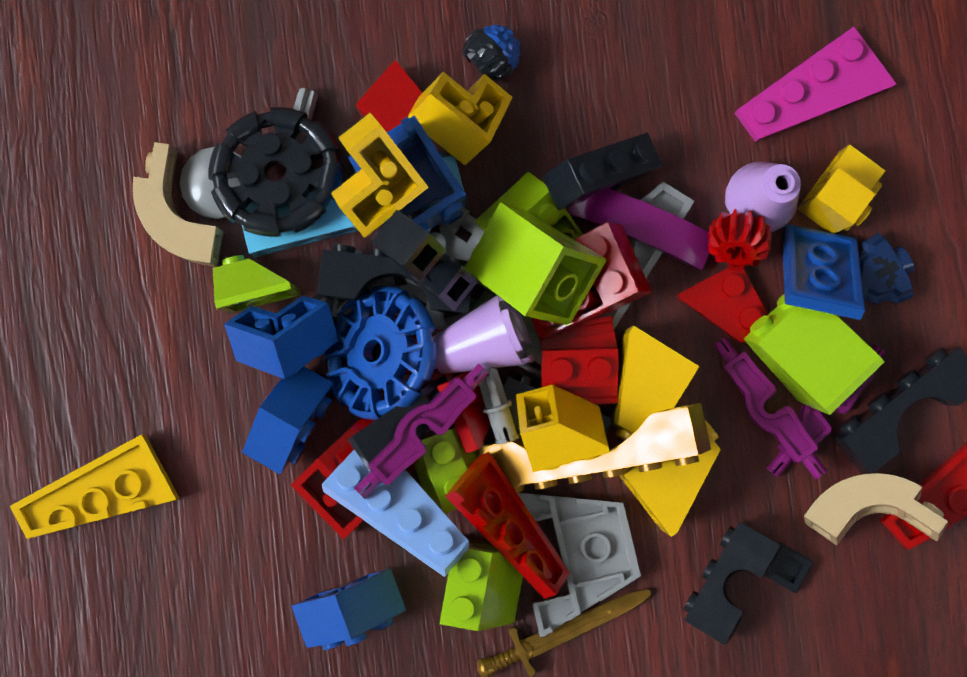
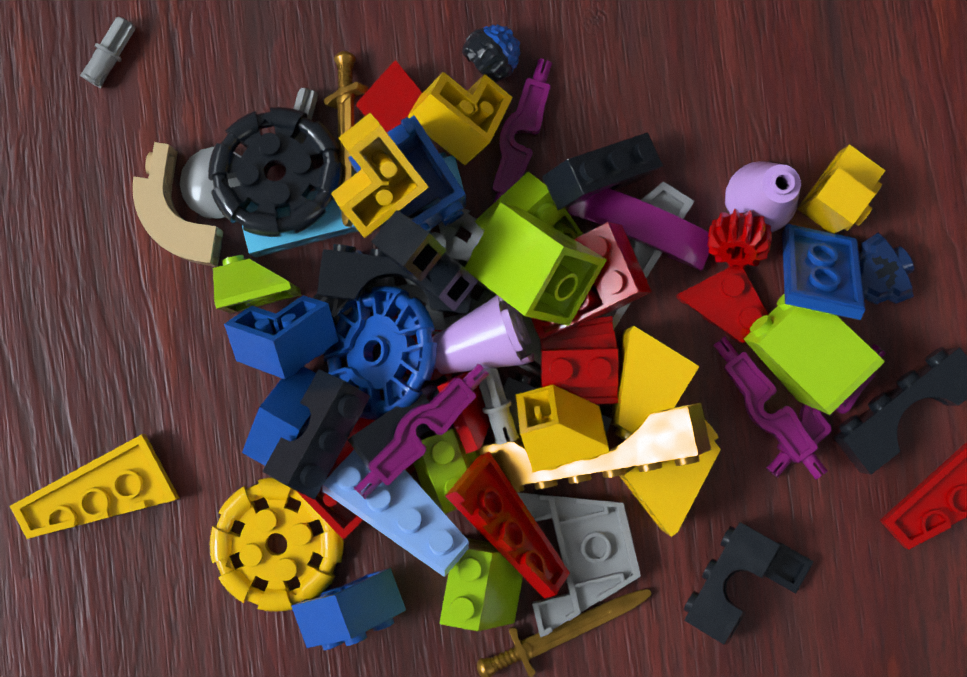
(108, 52): none -> light grey axle
(260, 560): none -> yellow plate
(308, 460): none -> black arch
(344, 101): none -> pearl gold sword
(525, 120): none -> magenta piece
(826, 81): dark pink wing -> none
(870, 494): tan arch -> none

